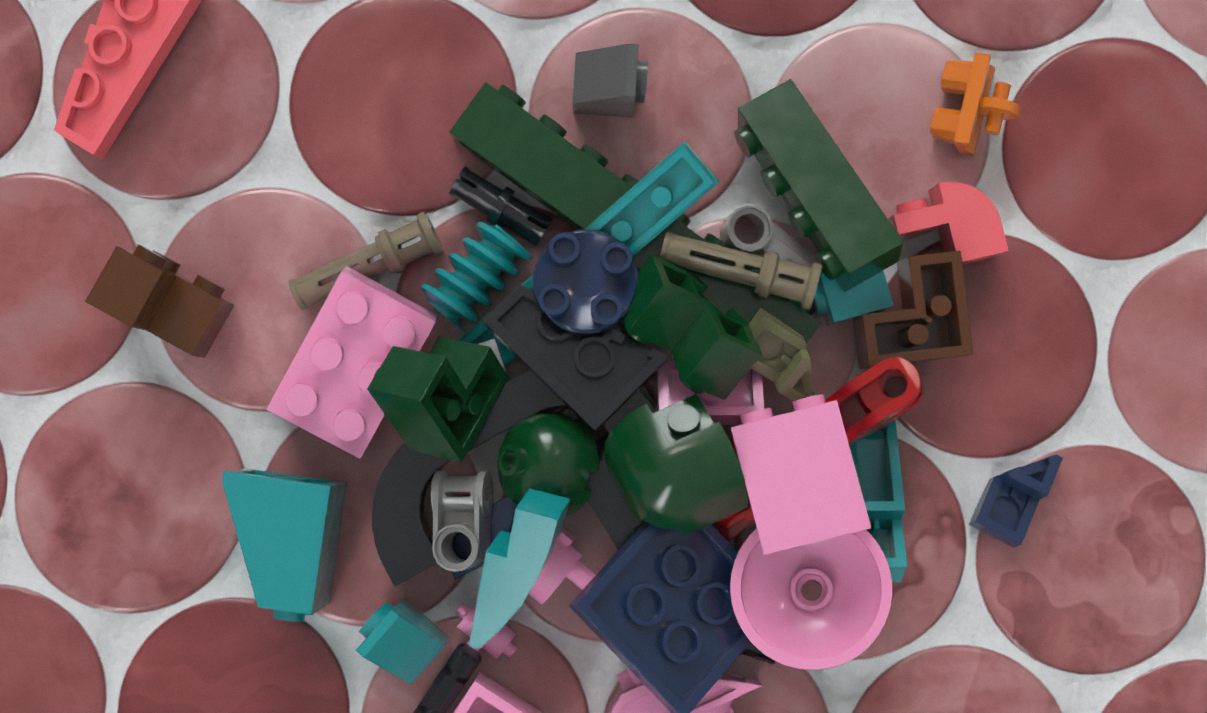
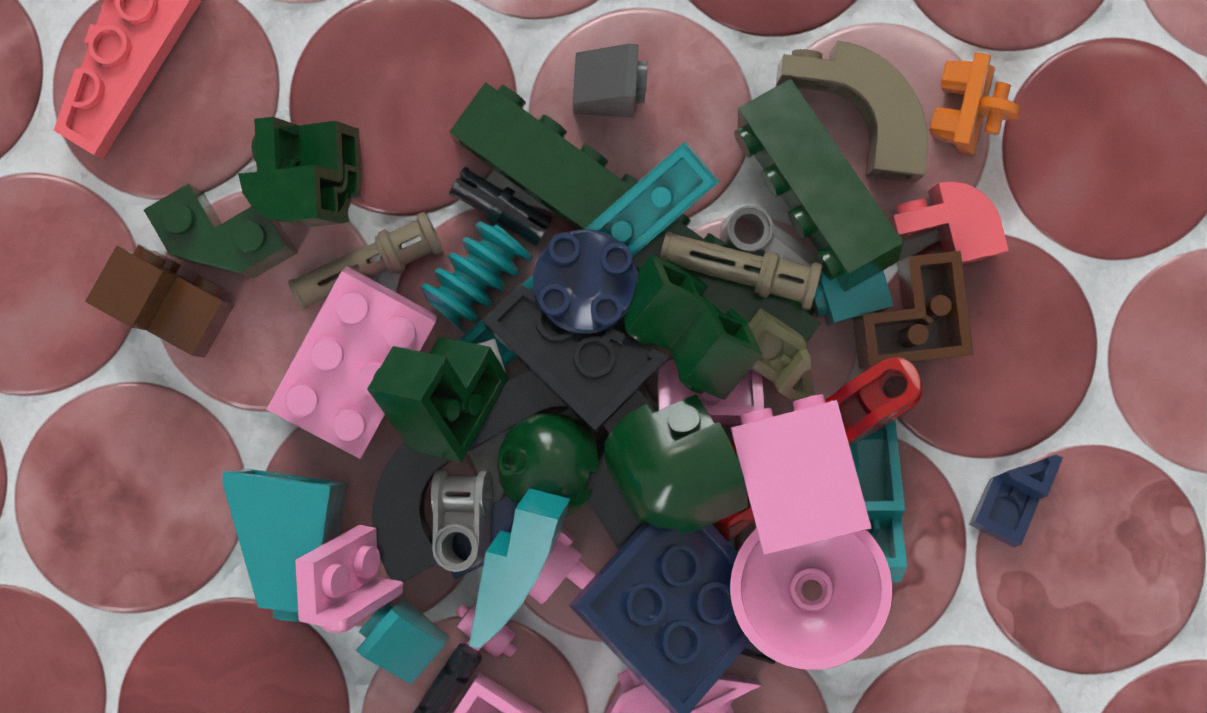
(195, 234): none -> dark green brick
(303, 171): none -> dark green brick
(341, 581): none -> bright pink bracket
(880, 94): none -> dark tan arch

